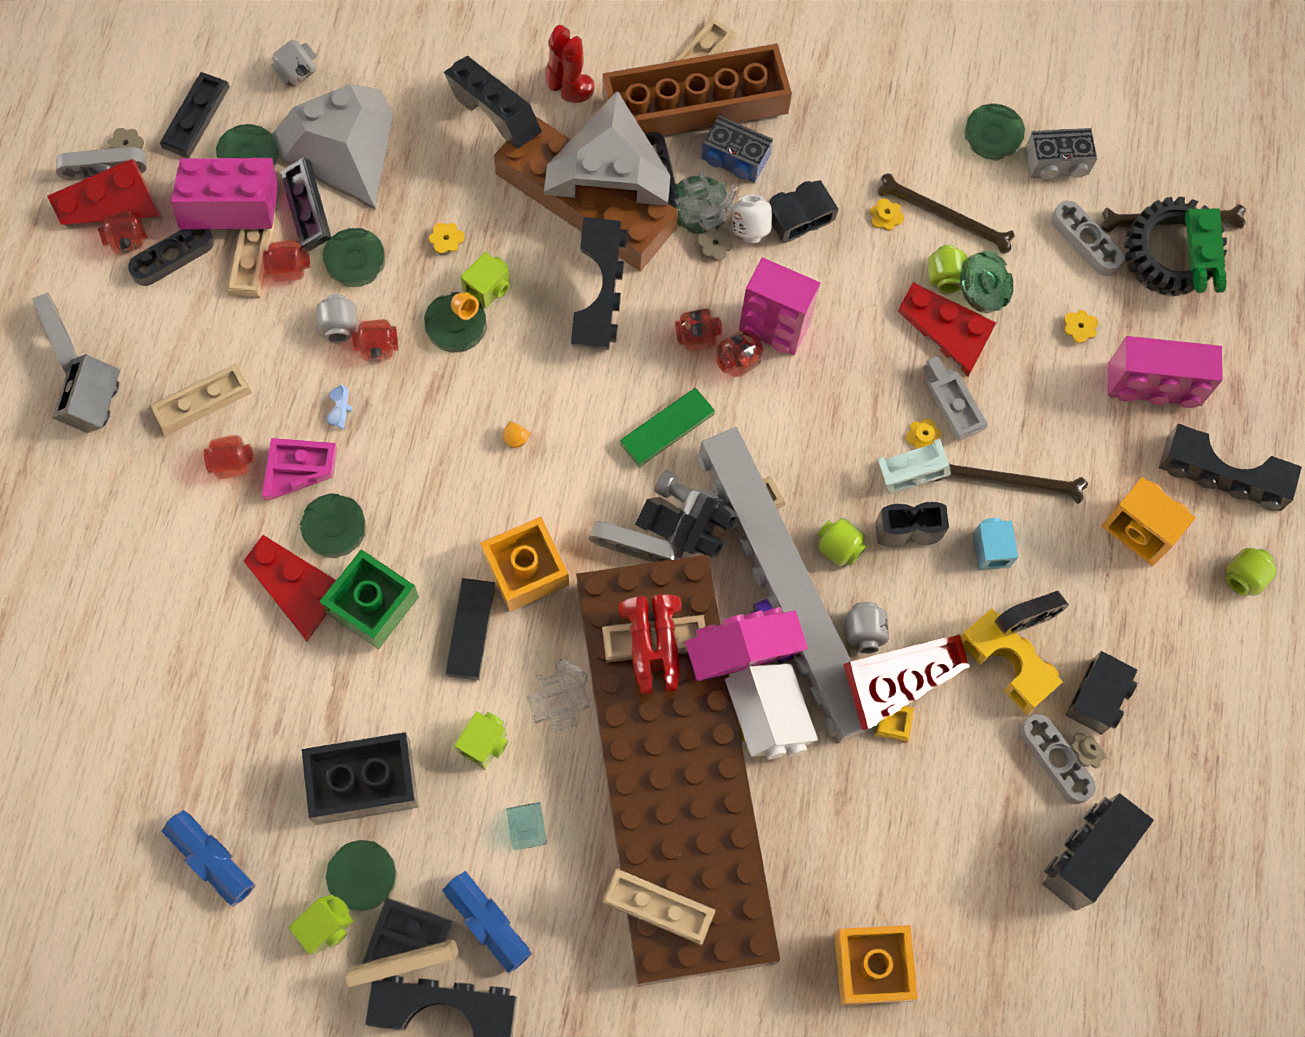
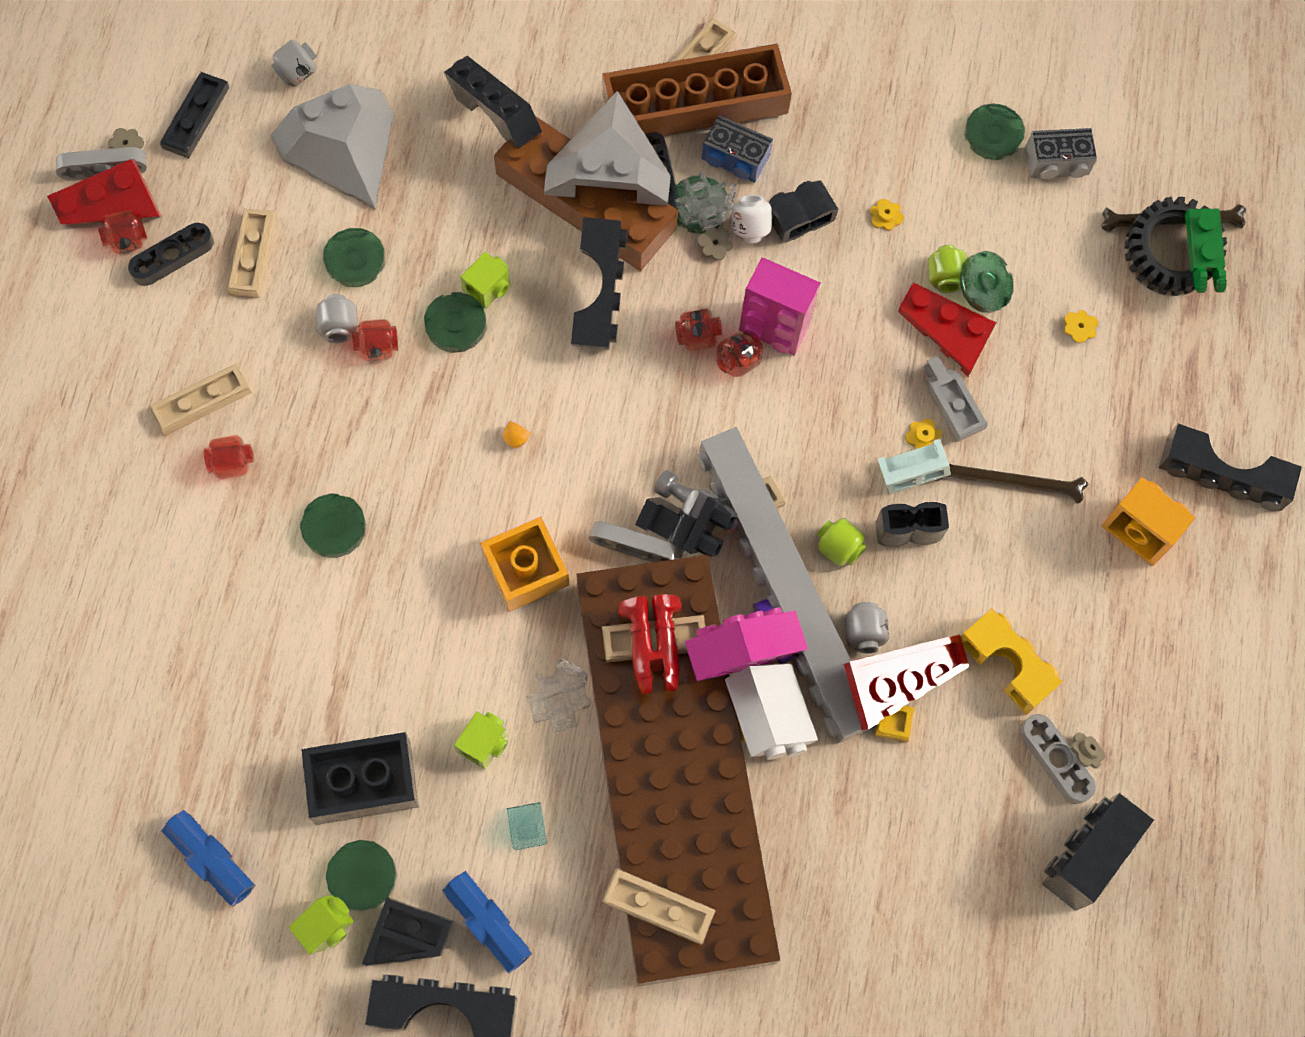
(55, 330): light grey beam -> none
(87, 394): brick -> none
(225, 193): dark pink brick -> none
(247, 142): clear green tile -> none
(286, 261): clear red head -> none
(291, 583): red wing -> none
(297, 466): dark pink wing -> none
(305, 204): black tile -> none
(338, 414): light blue piece -> none
(369, 599): green brick -> none
(401, 963): tan tile -> none
(441, 232): yellow plant -> none
(467, 303): light orange hinge -> none
(470, 629): black tile -> none
(566, 66): red piece -> none
(667, 427): green tile -> none
(875, 965): light orange brick -> none
(995, 544): medium azure brick -> none
(1001, 239): dark brown piece -> none
(1031, 613): black beam -> none
(1102, 693): black brick -> none
(1108, 249): light grey beam -> none
(1164, 371): dark pink brick -> none
(1250, 571): lime head -> none

